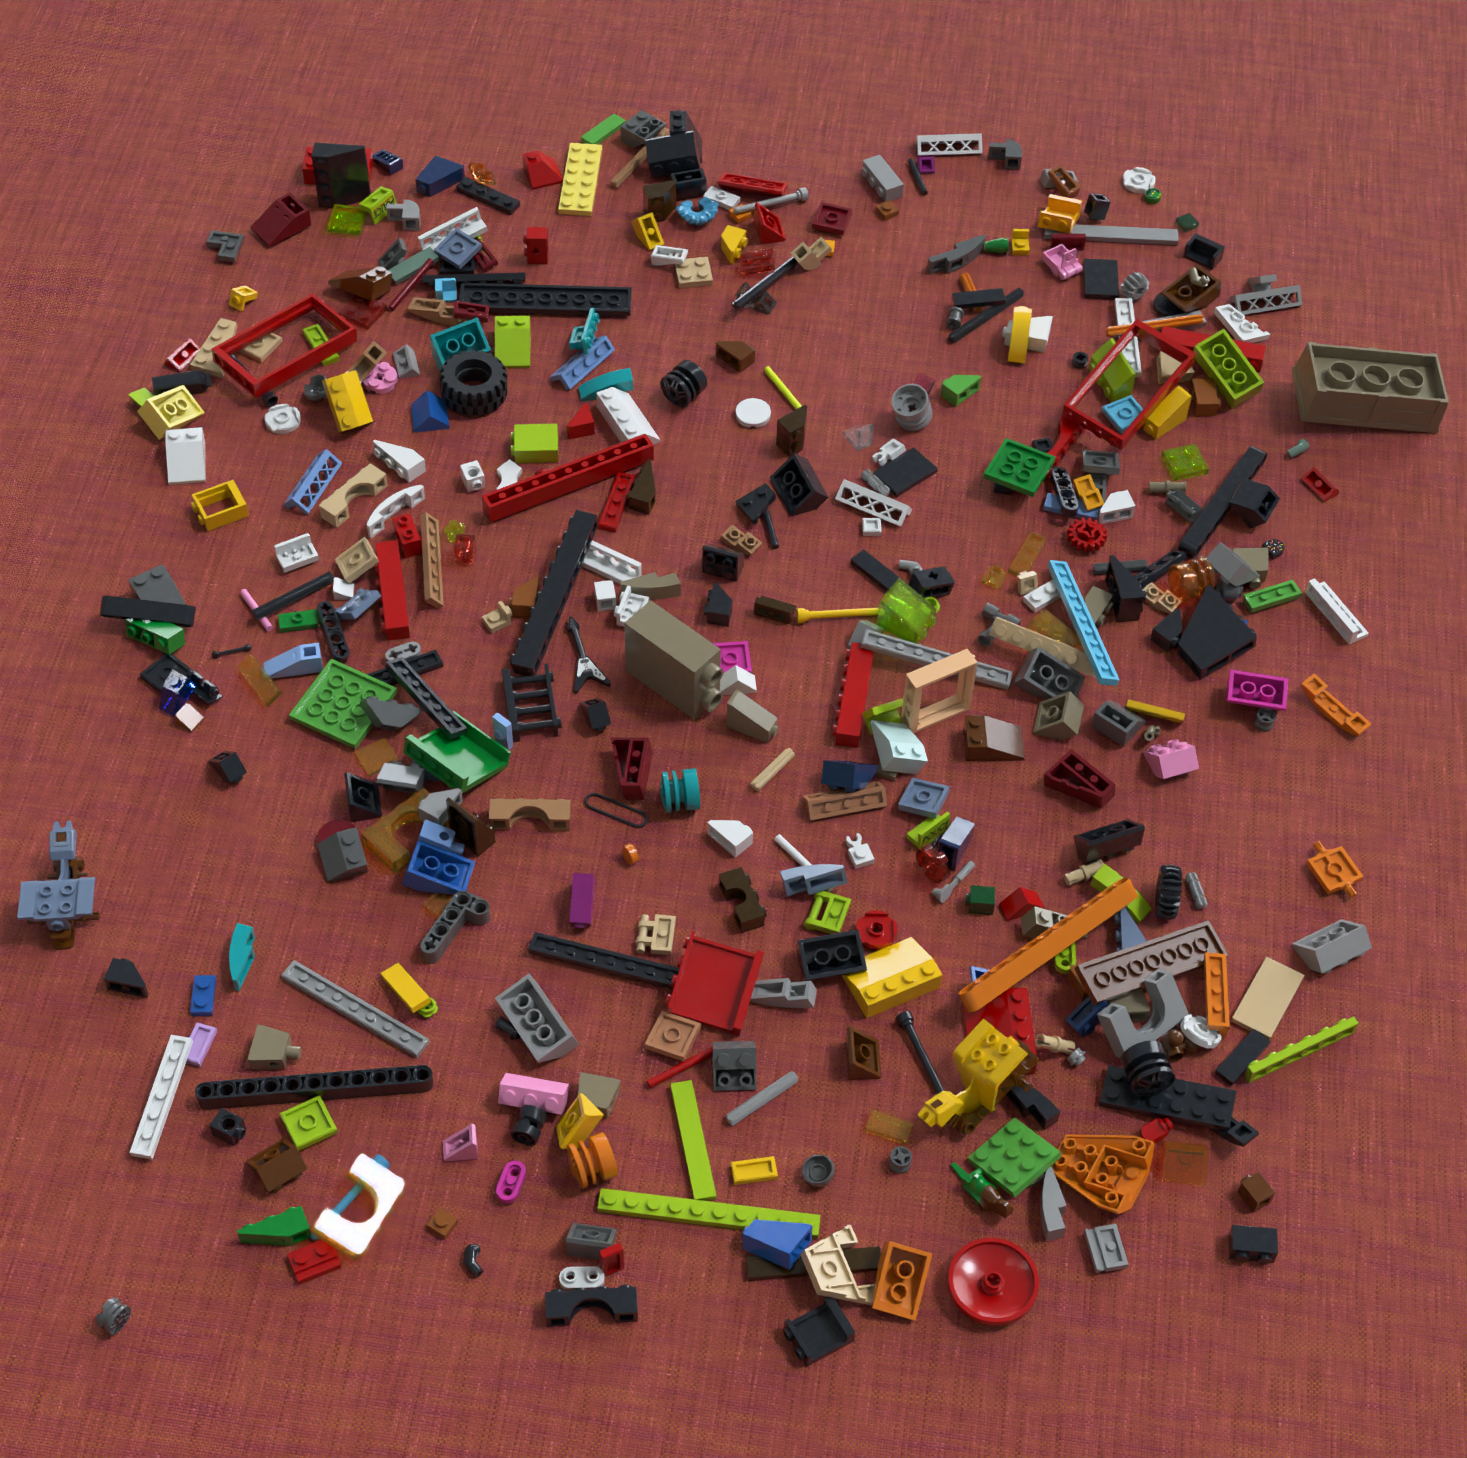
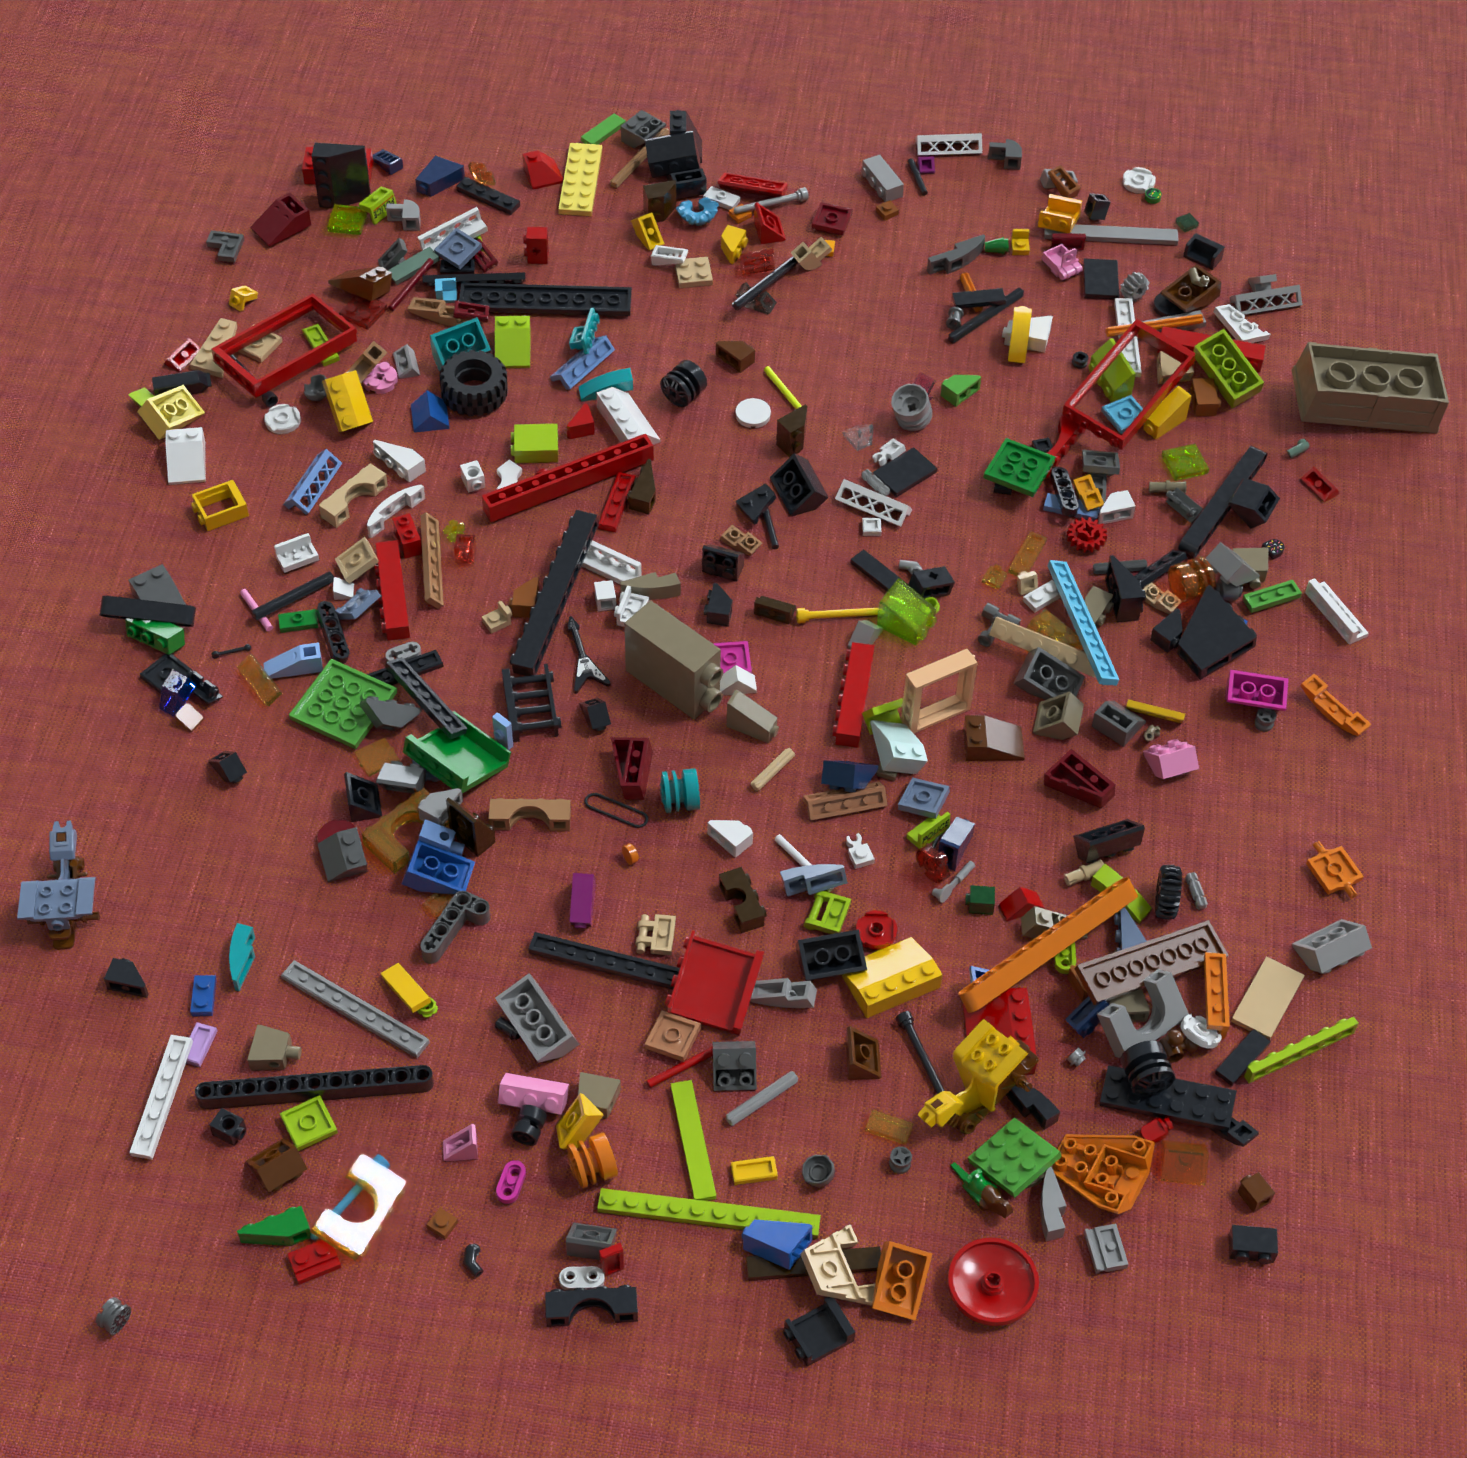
(925, 655): light grey tile -> none
(1054, 1044): tan pin -> none

